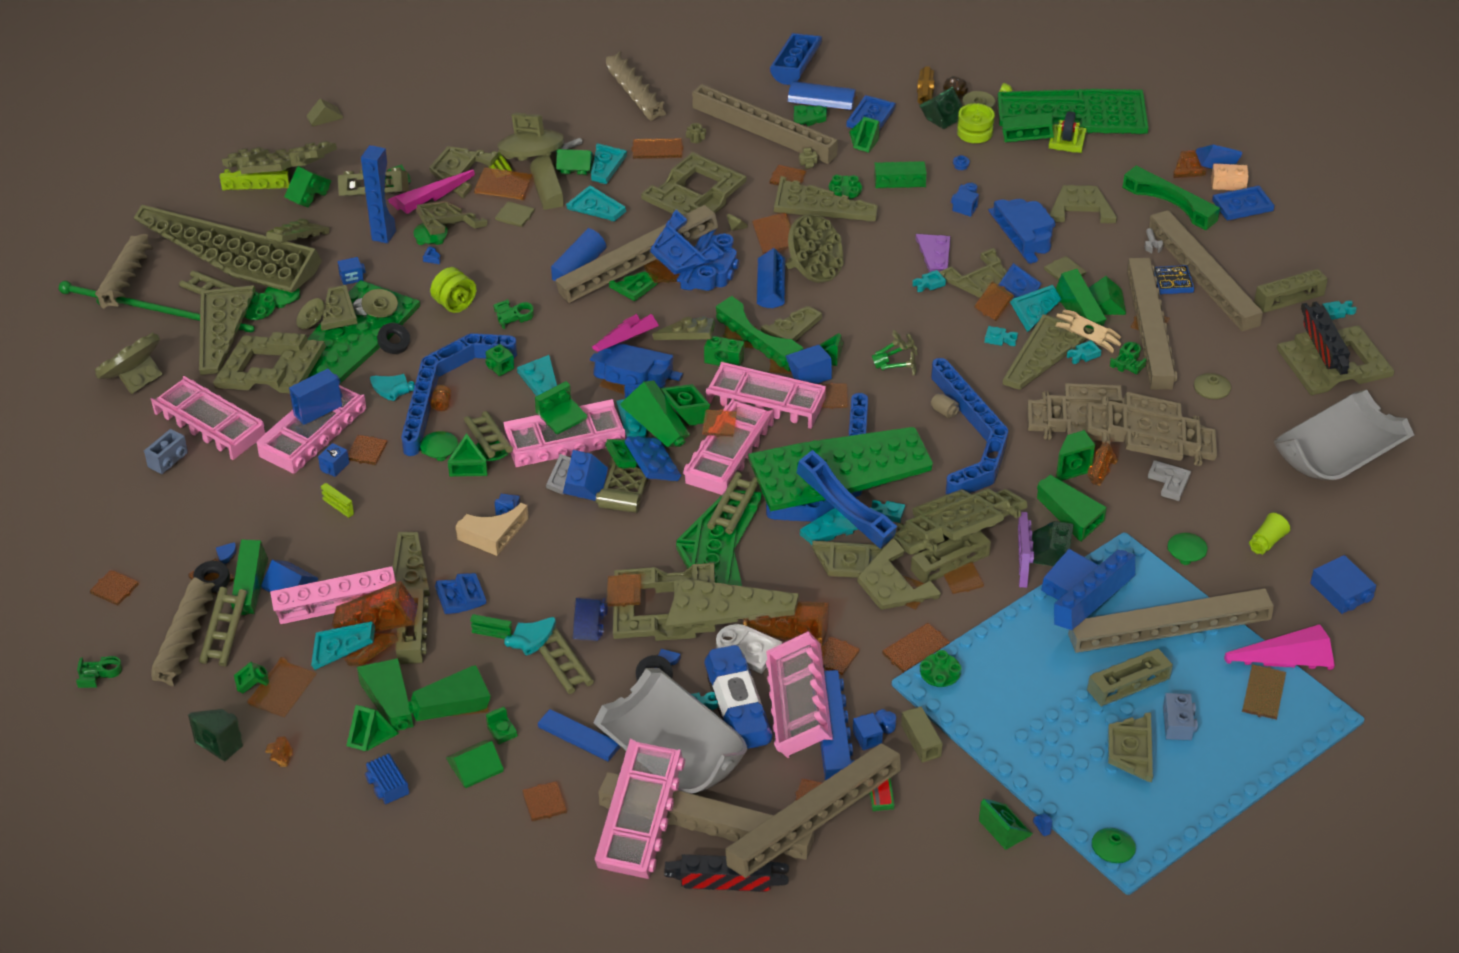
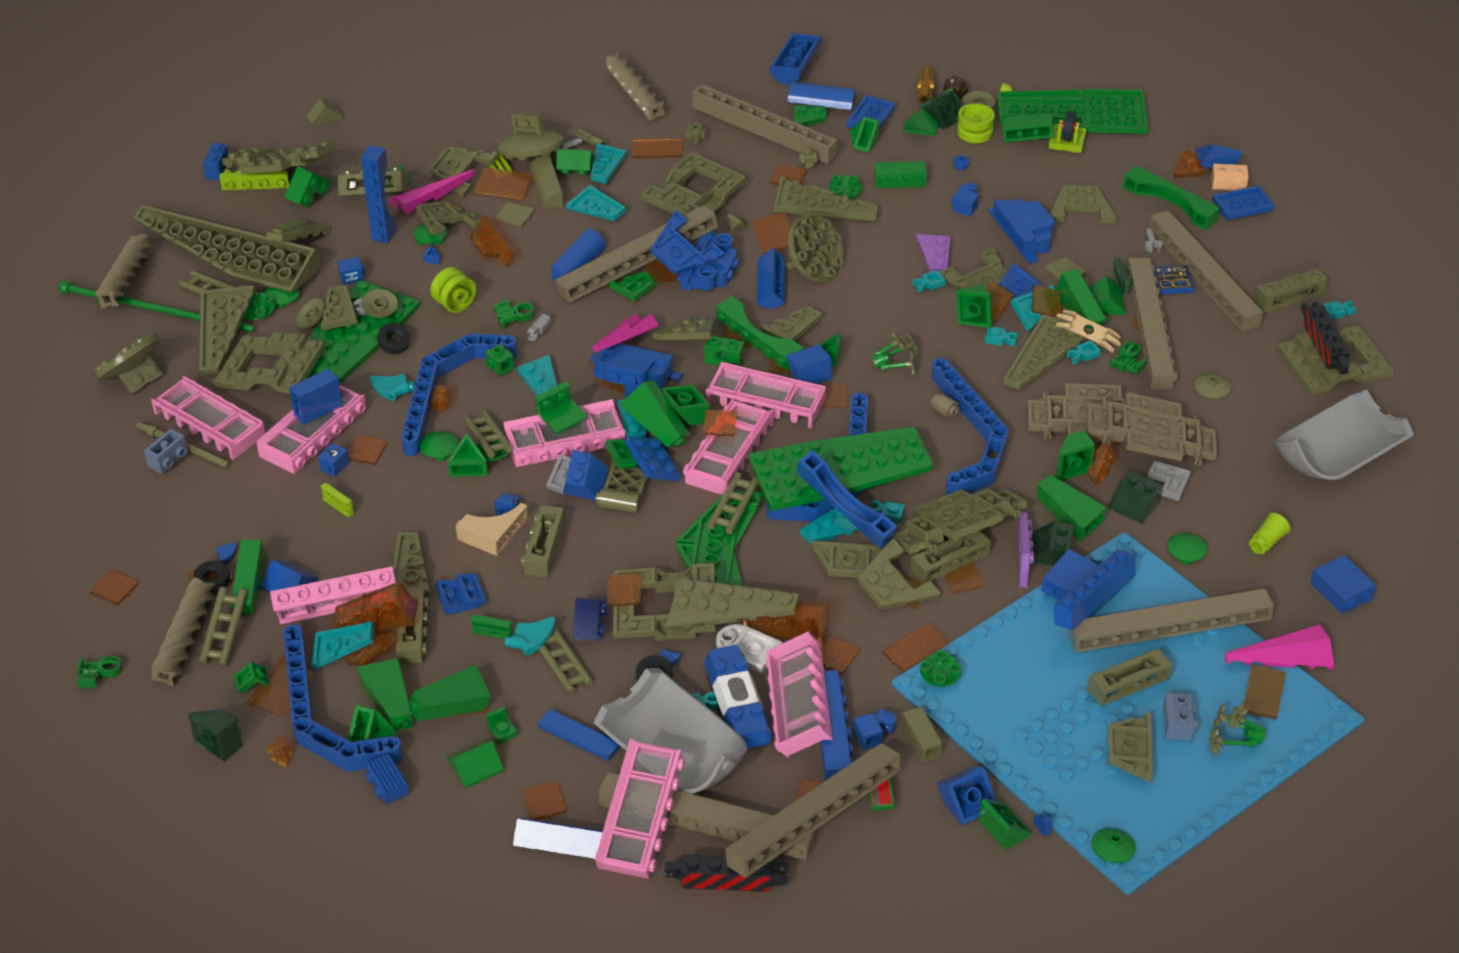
(154, 432): none -> olive bar
(213, 161): none -> blue brick
(307, 733): none -> blue beam
(491, 243): none -> clear orange bracket
(534, 561): none -> olive brick
(539, 327): none -> light grey bar
(557, 837): none -> brick
(589, 138): none -> olive axle
(921, 124): none -> green slope
(964, 793): none -> blue slope
(974, 306): none -> green slope
(1045, 301): none -> clear orange piece
(1121, 276): none -> clear green plate
(1136, 497): none -> clear green slope
(1253, 733): none -> plant

